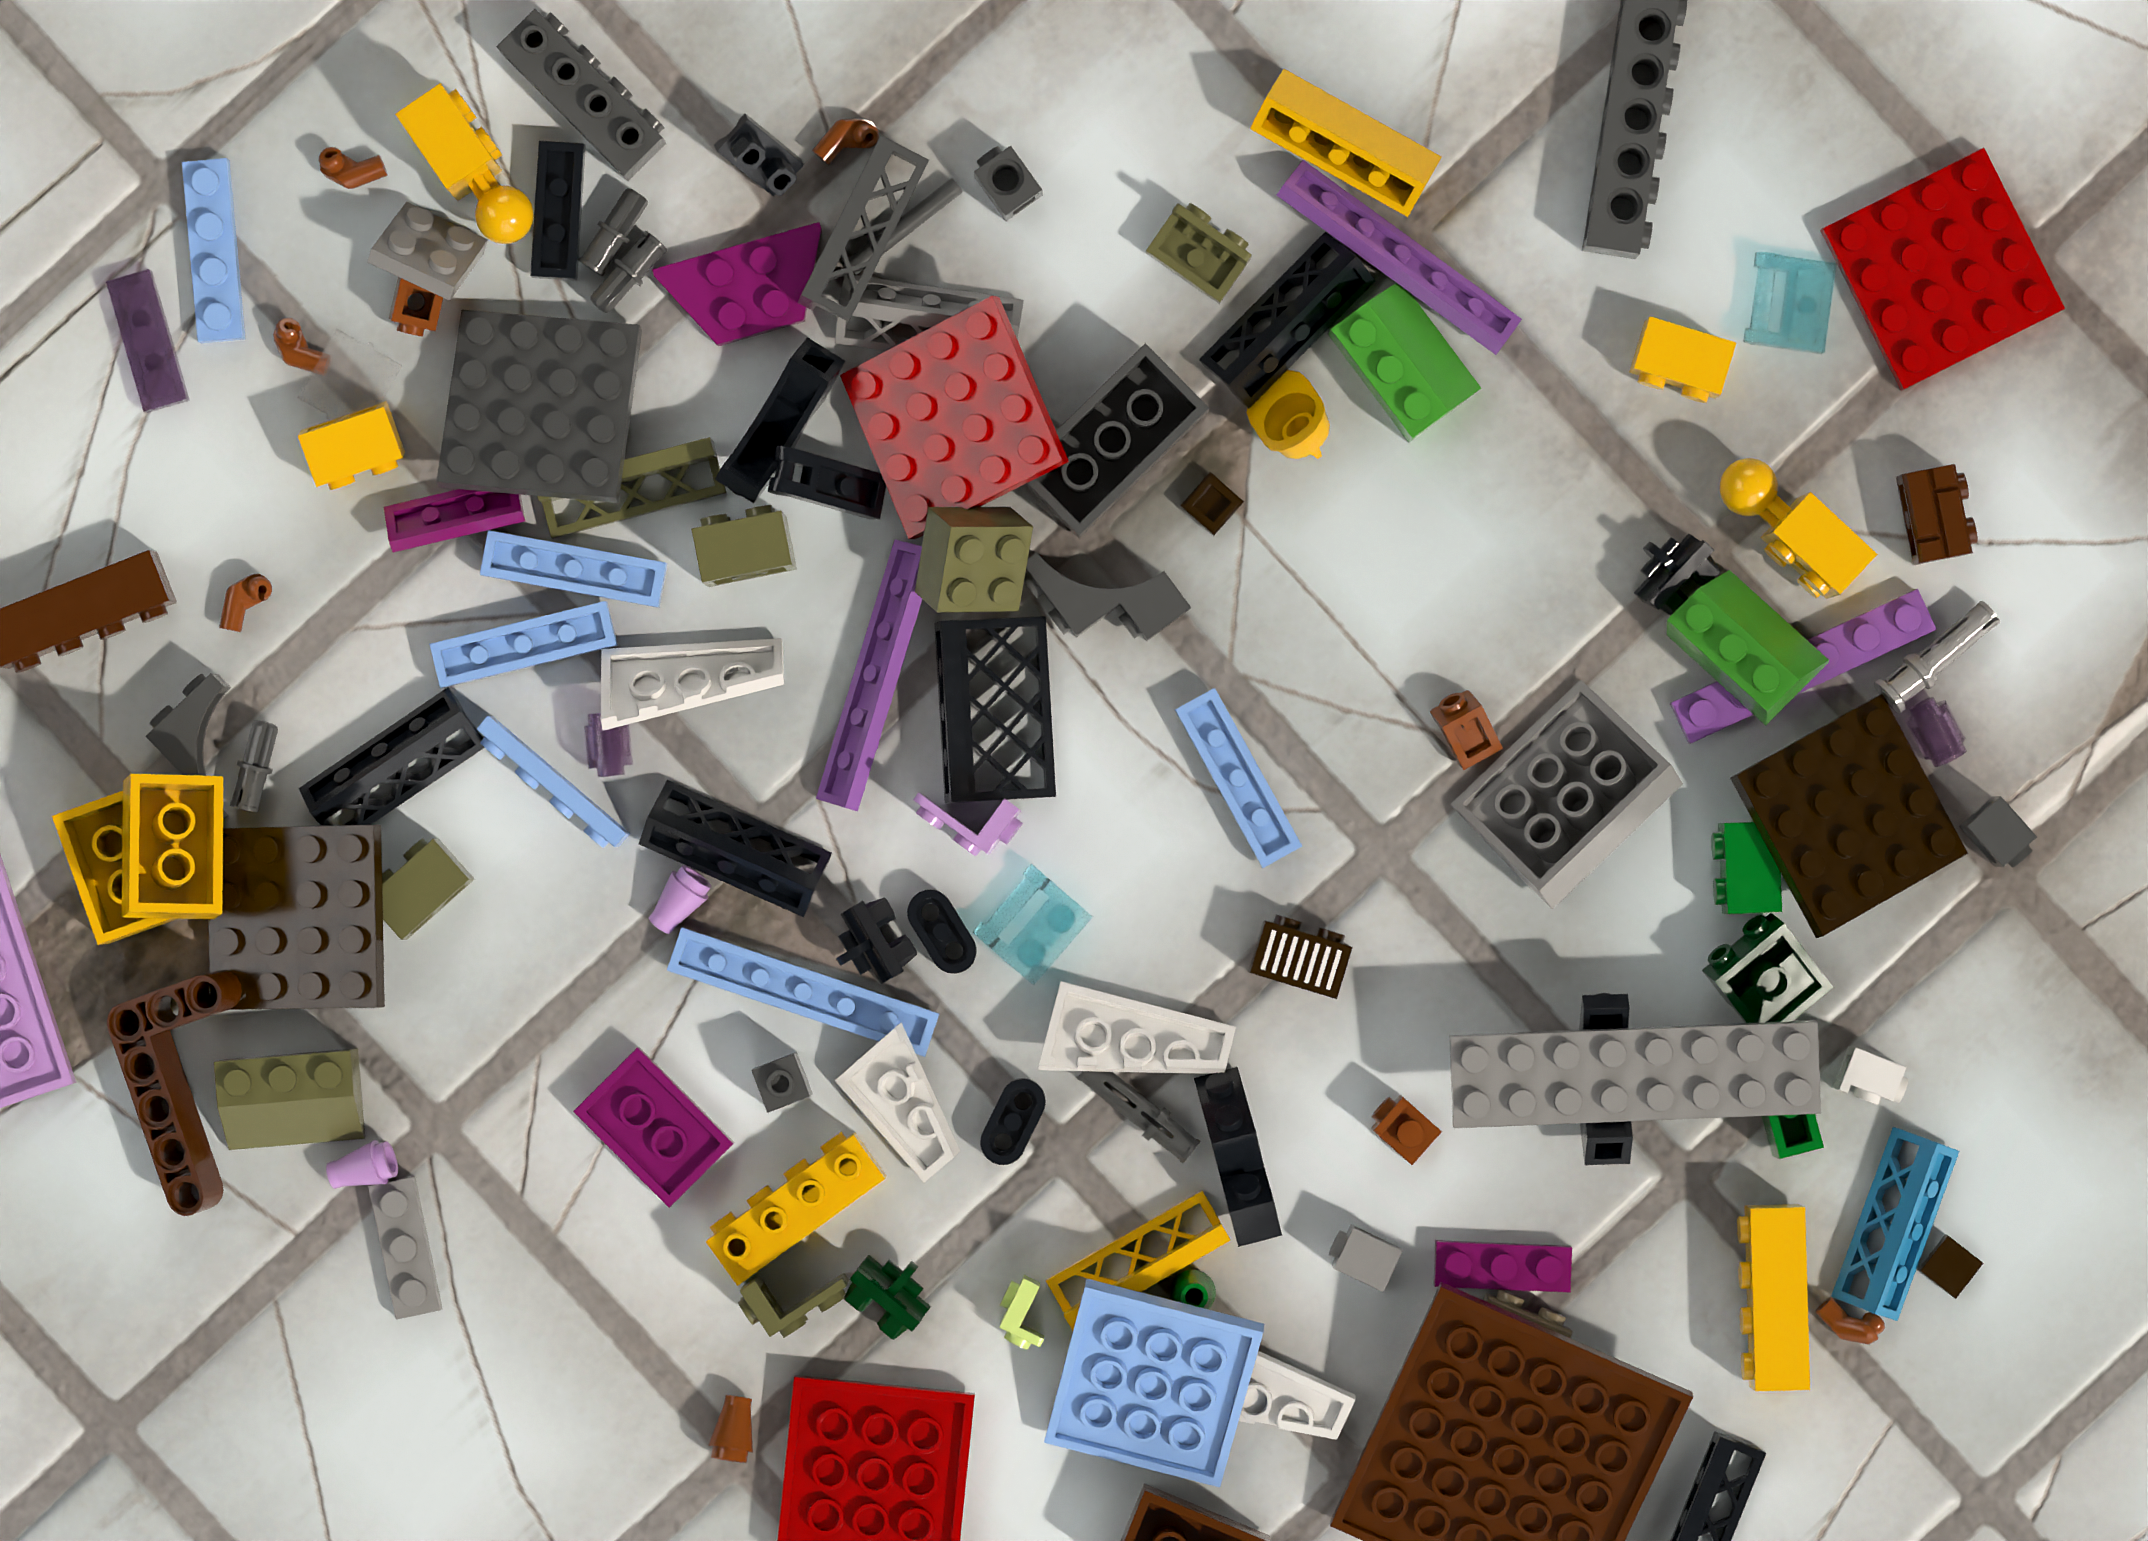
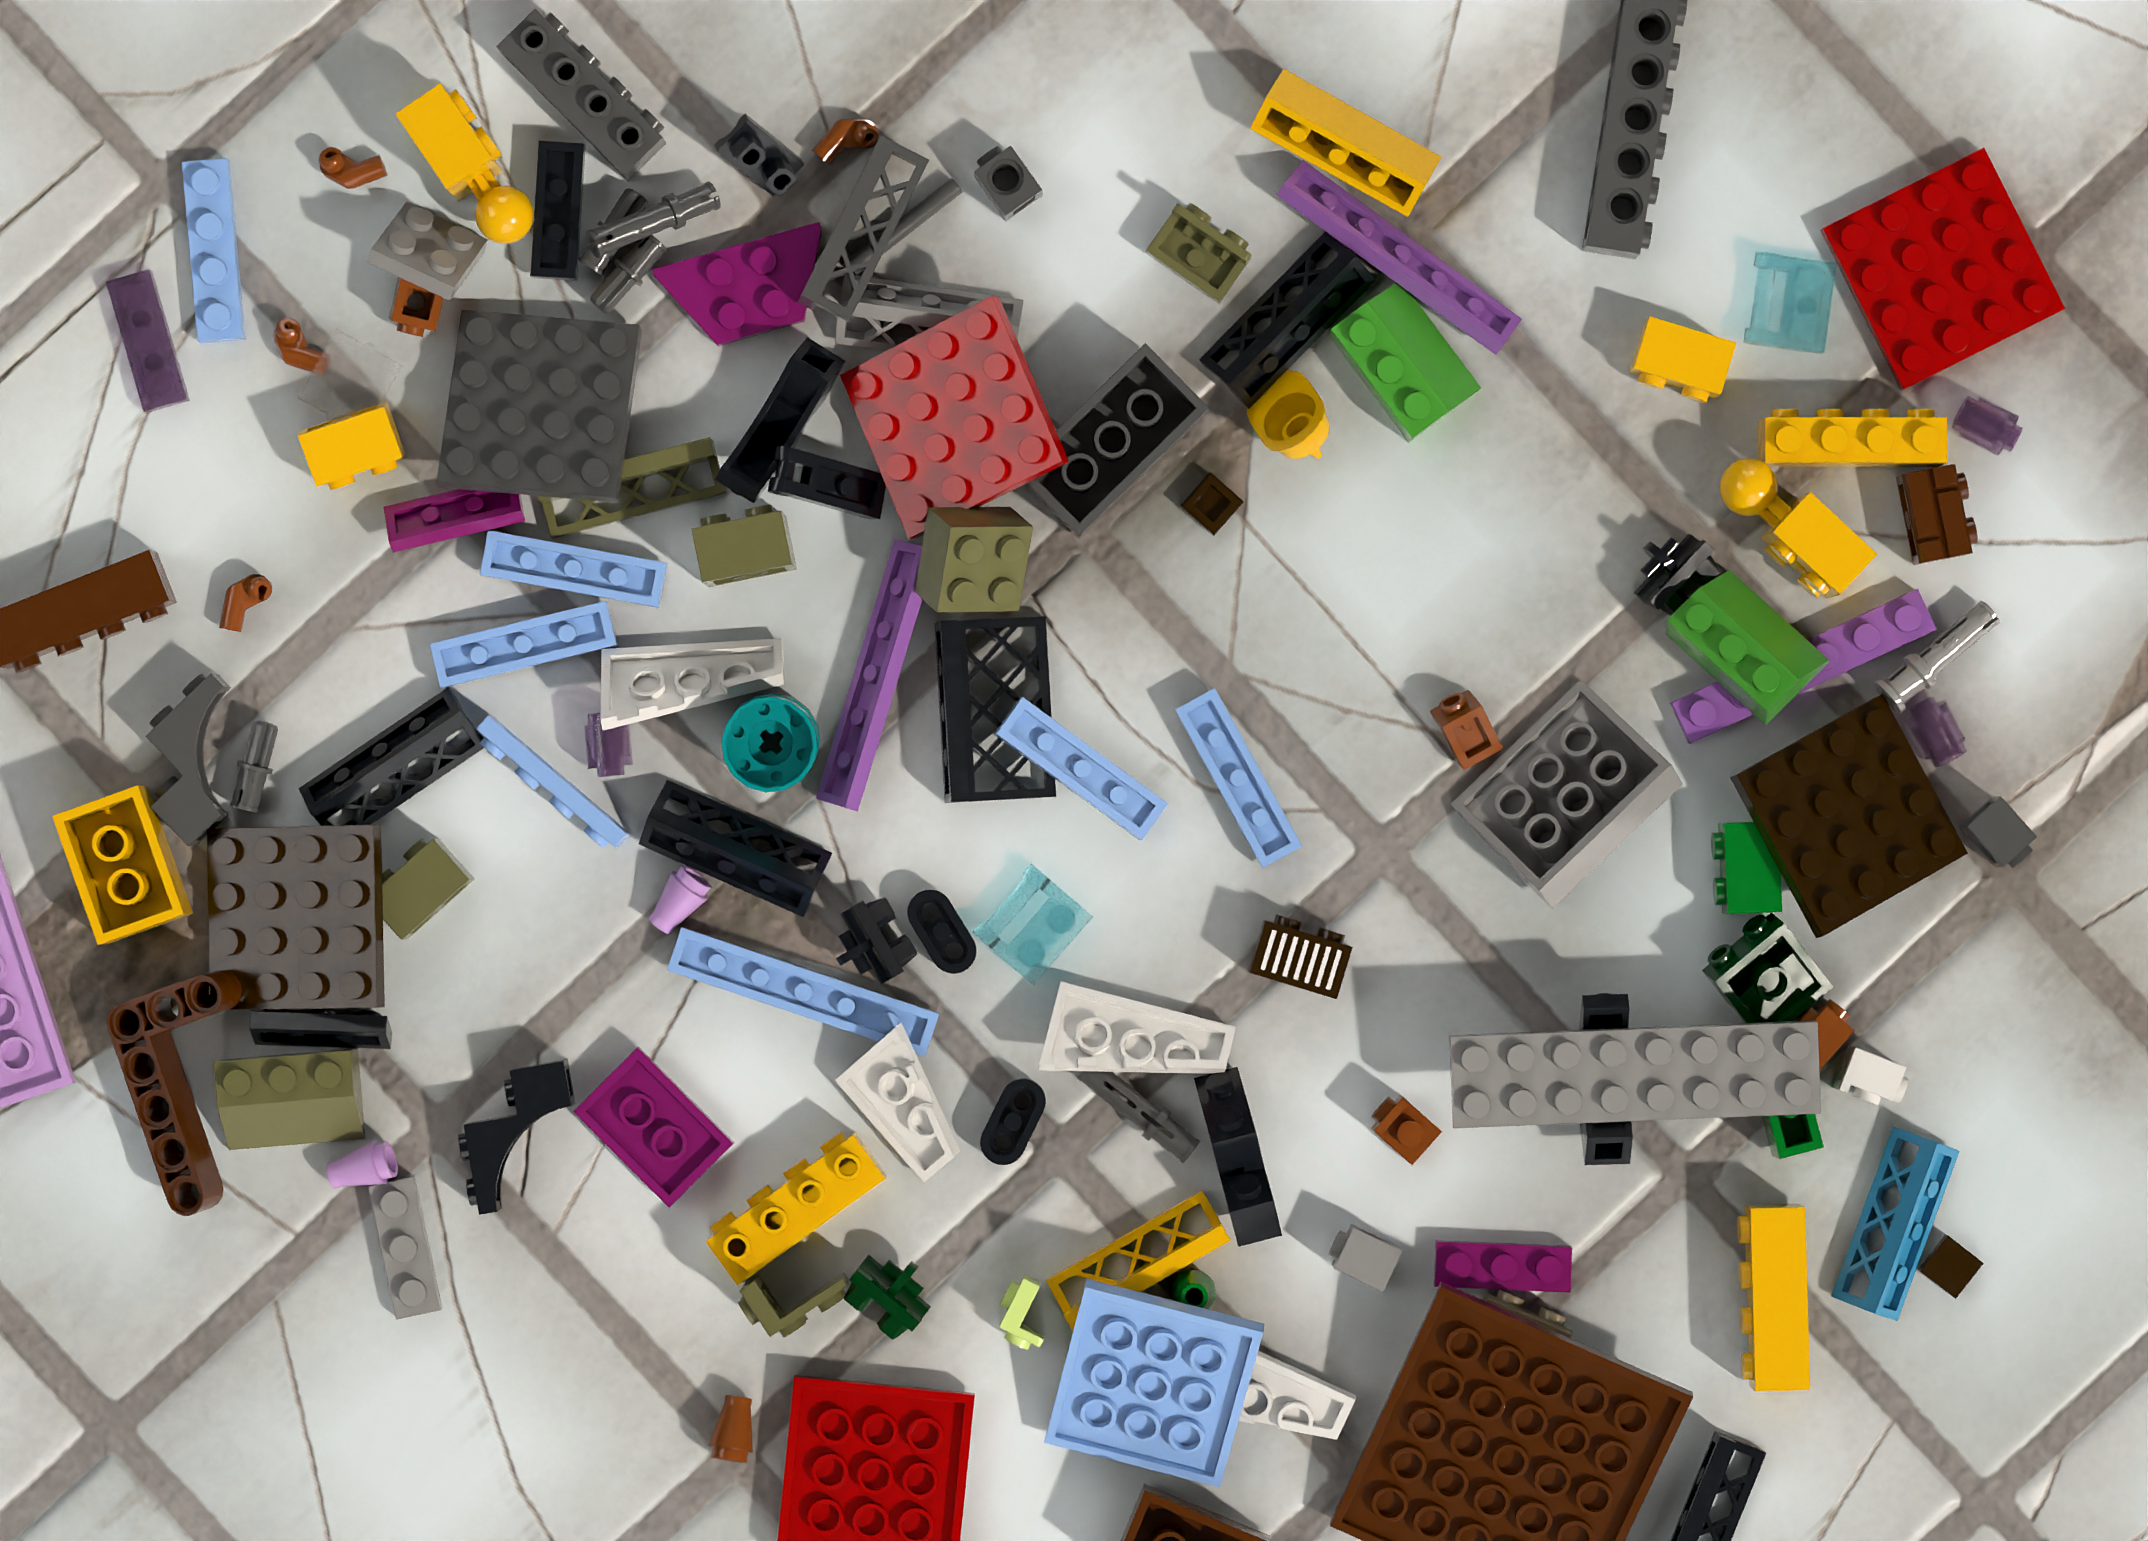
(172, 846): yellow brick -> none
(321, 1029): none -> black plate
(488, 1142): none -> black arch
(670, 212): none -> dark grey pin
(744, 738): none -> teal wheel
(782, 1082): dark grey brick -> none
(1000, 826): lavender bracket -> none
(1077, 607): dark grey arch -> none
(1080, 768): none -> light blue plate
(1831, 1028): none -> dark orange brick
(1850, 1328): dark orange arm -> none
(1853, 441): none -> yellow brick
(1987, 425): none -> clear purple brick

